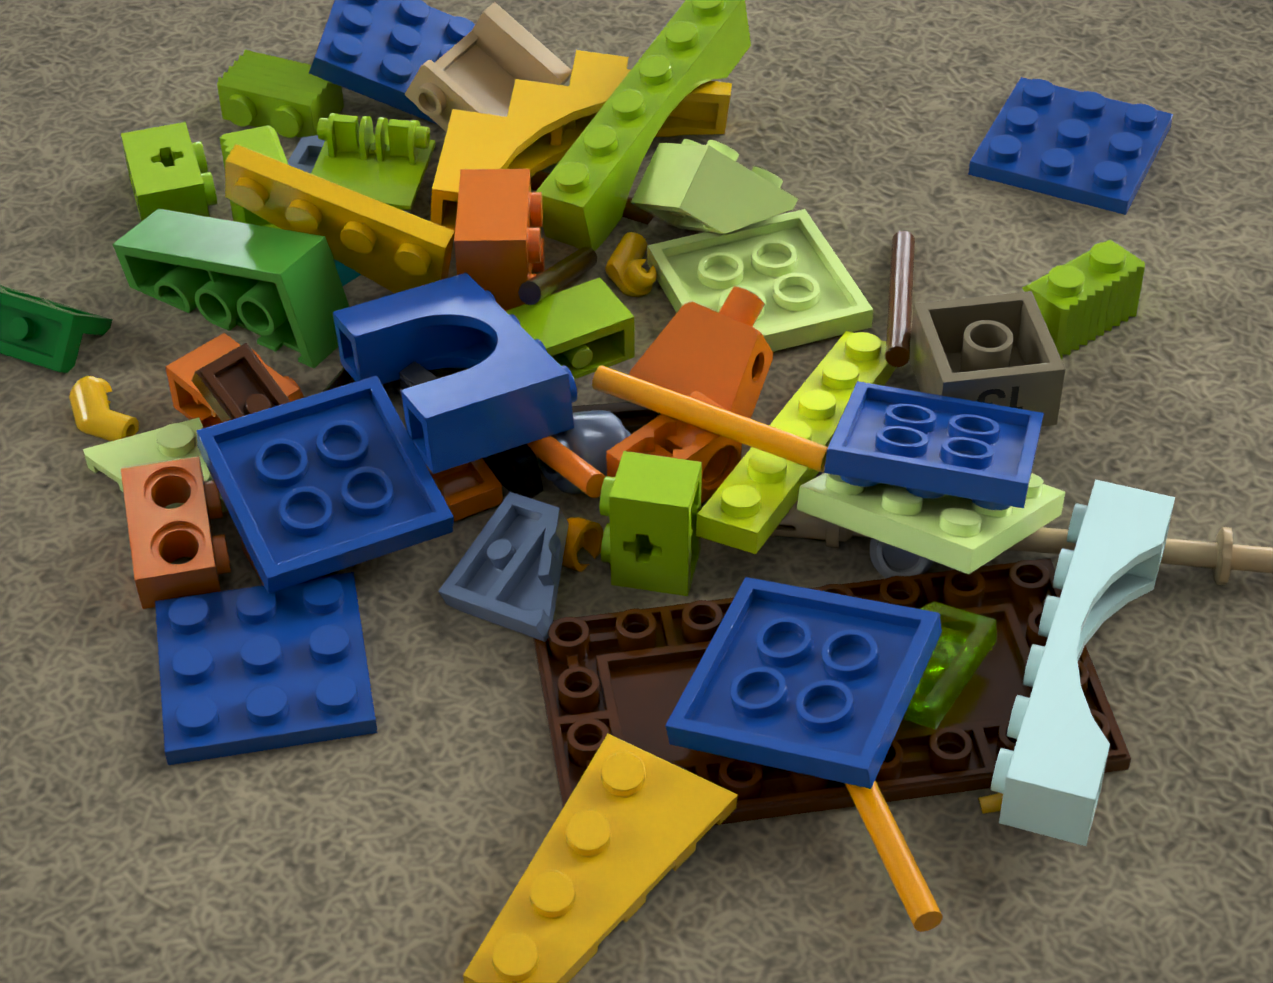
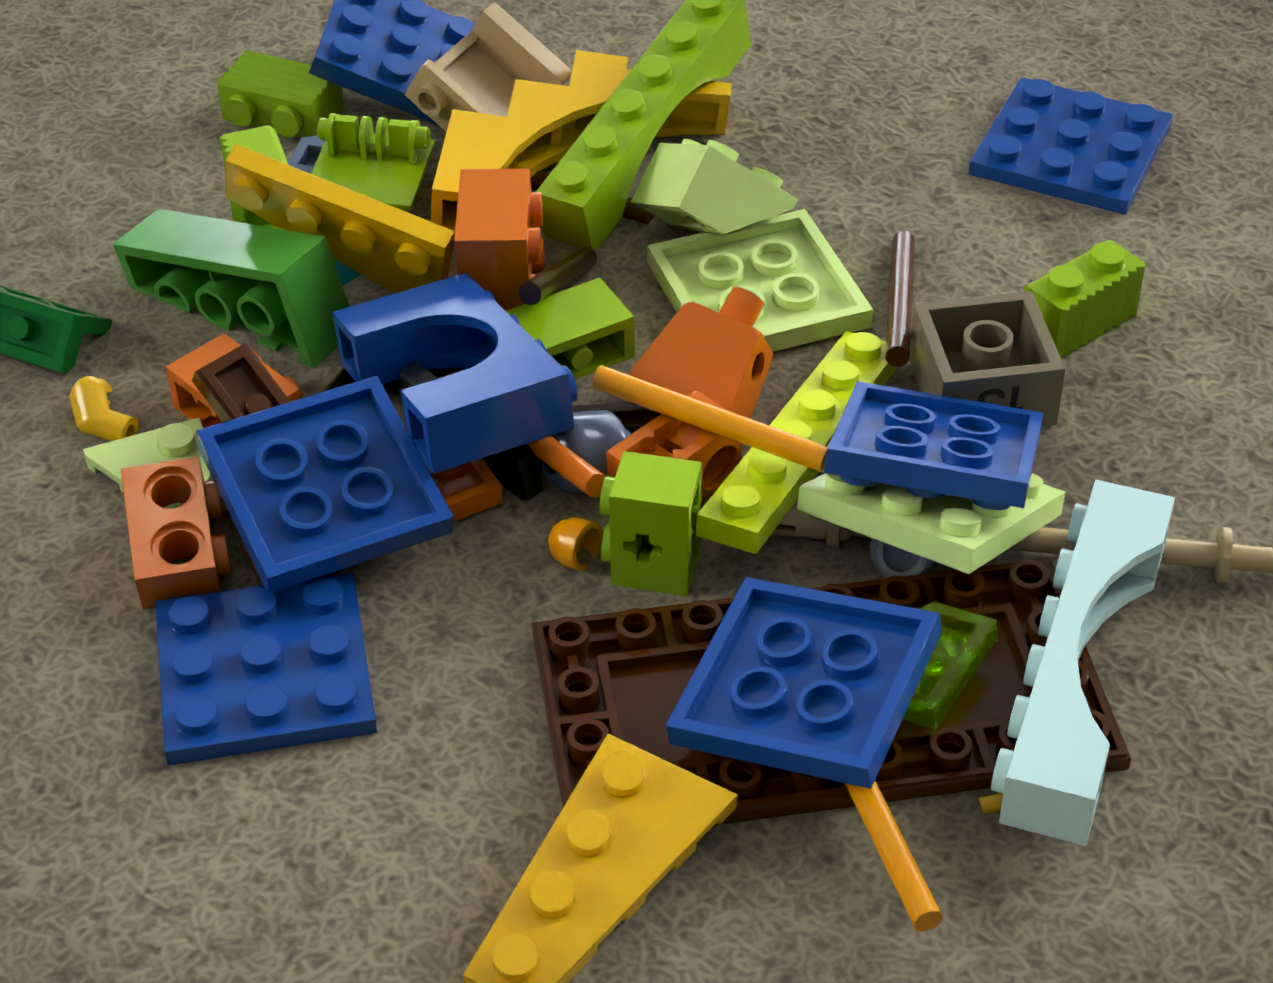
(168, 171): lime brick -> none
(512, 568): sand blue wing -> none
(626, 266): yellow arm -> none

